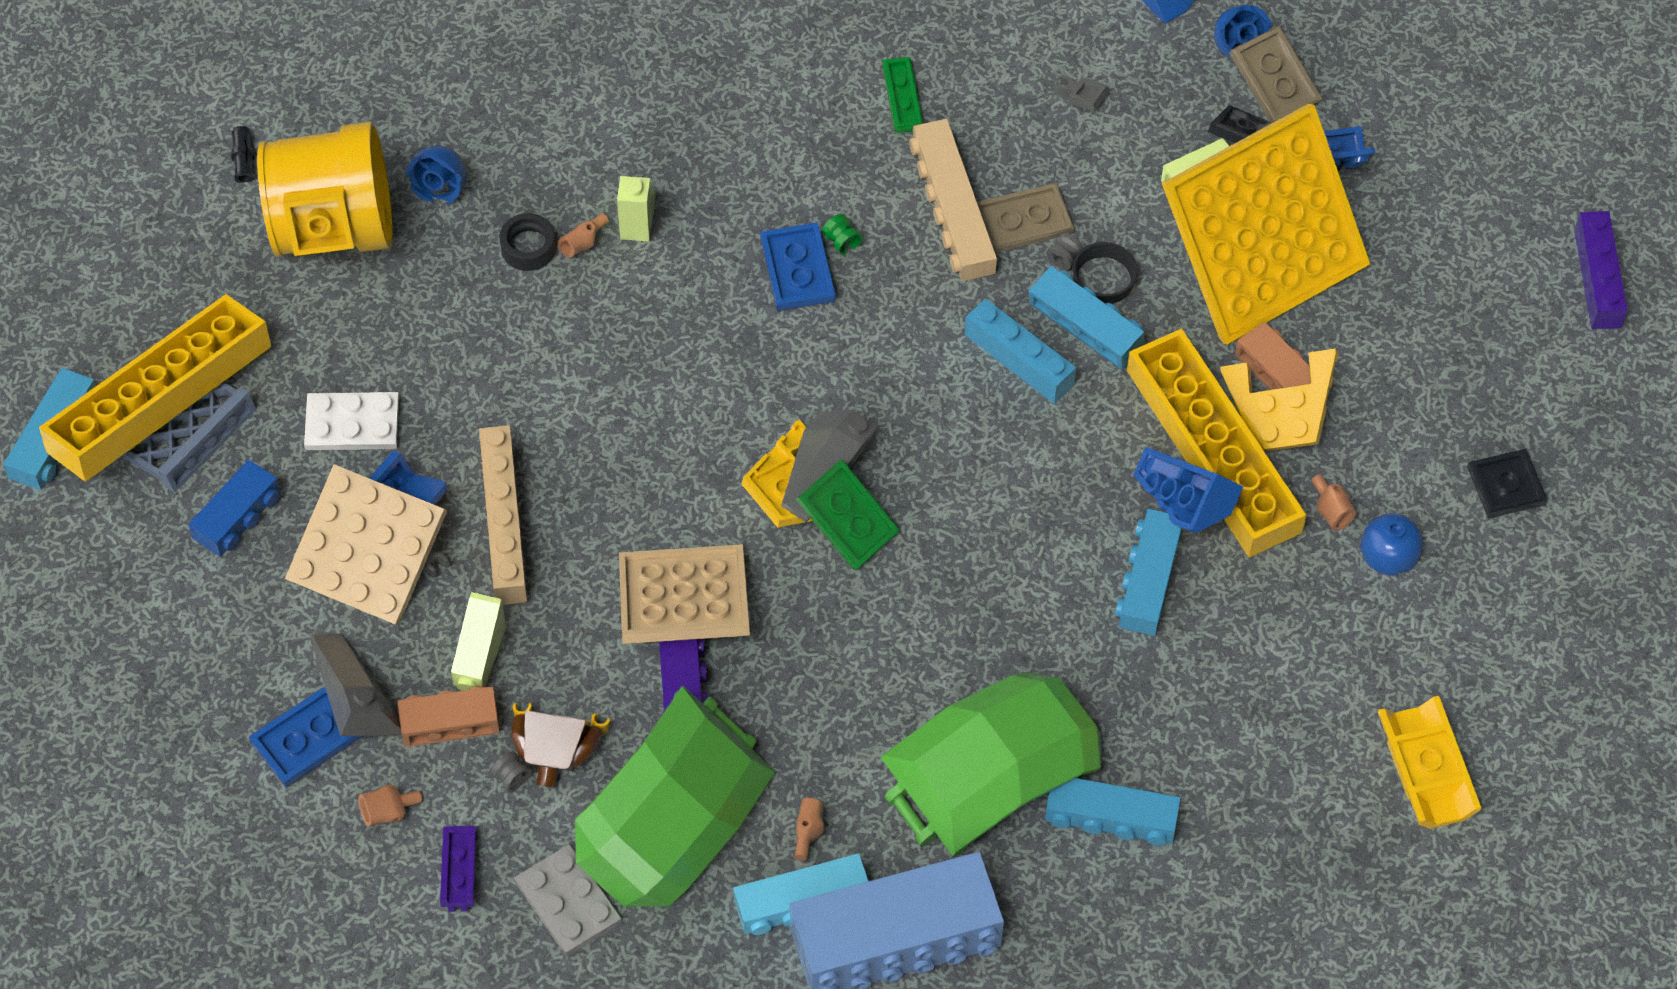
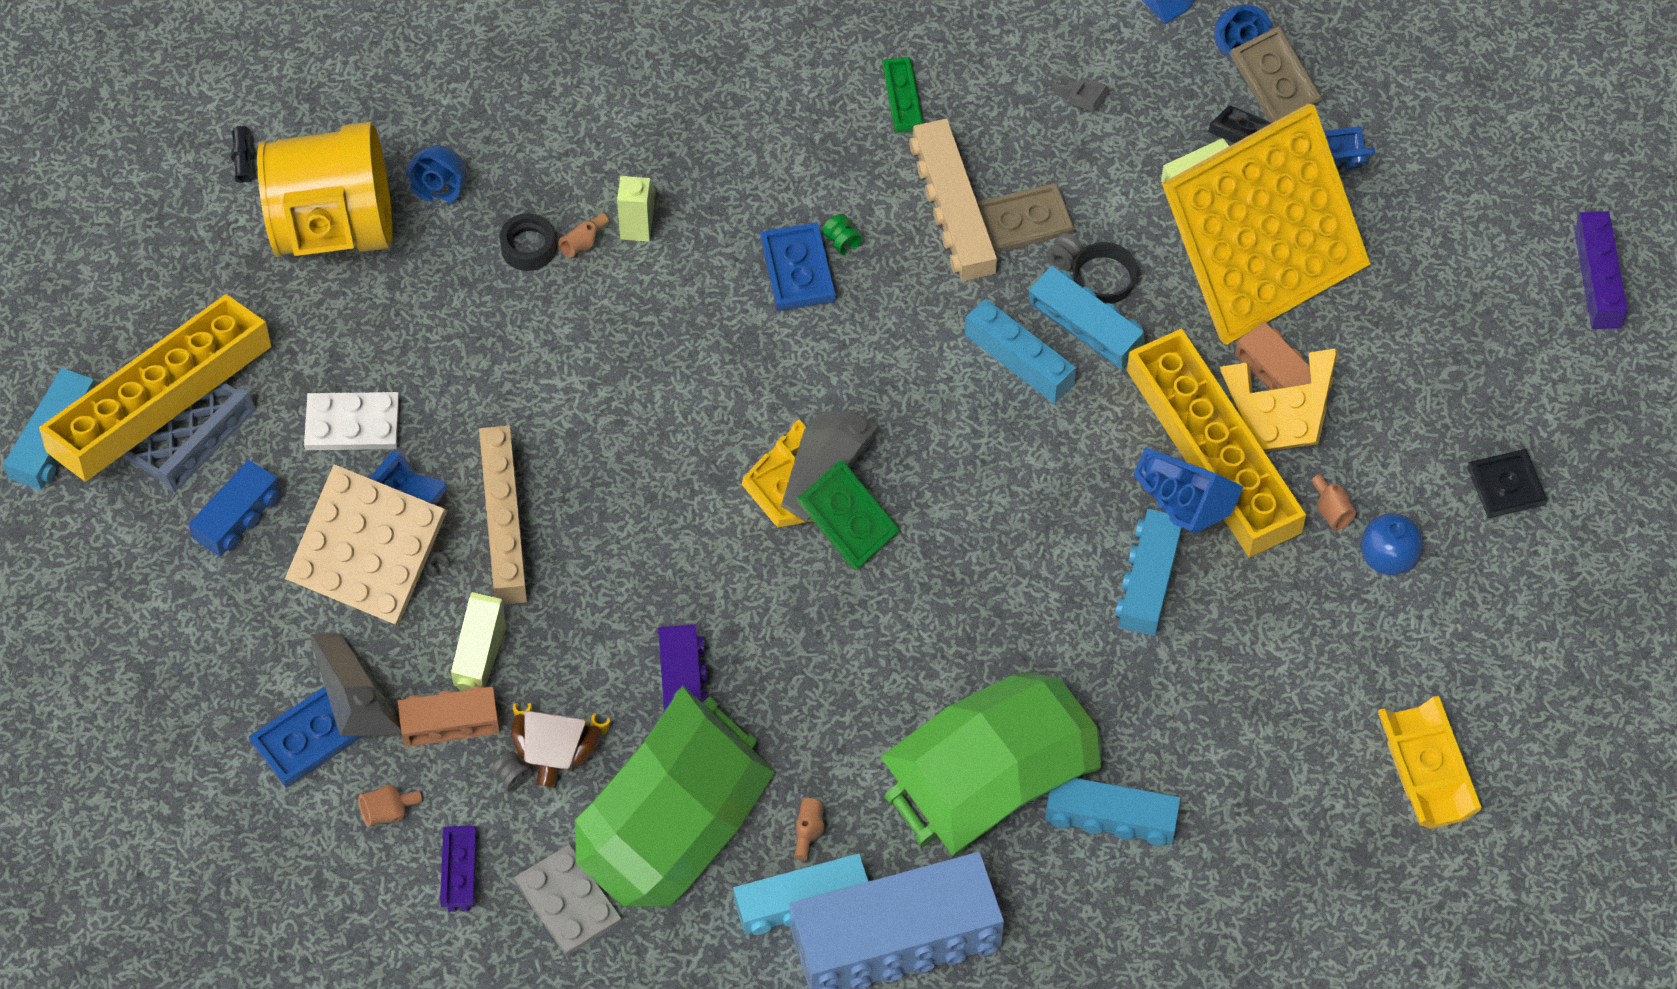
(683, 594): tan plate -> none

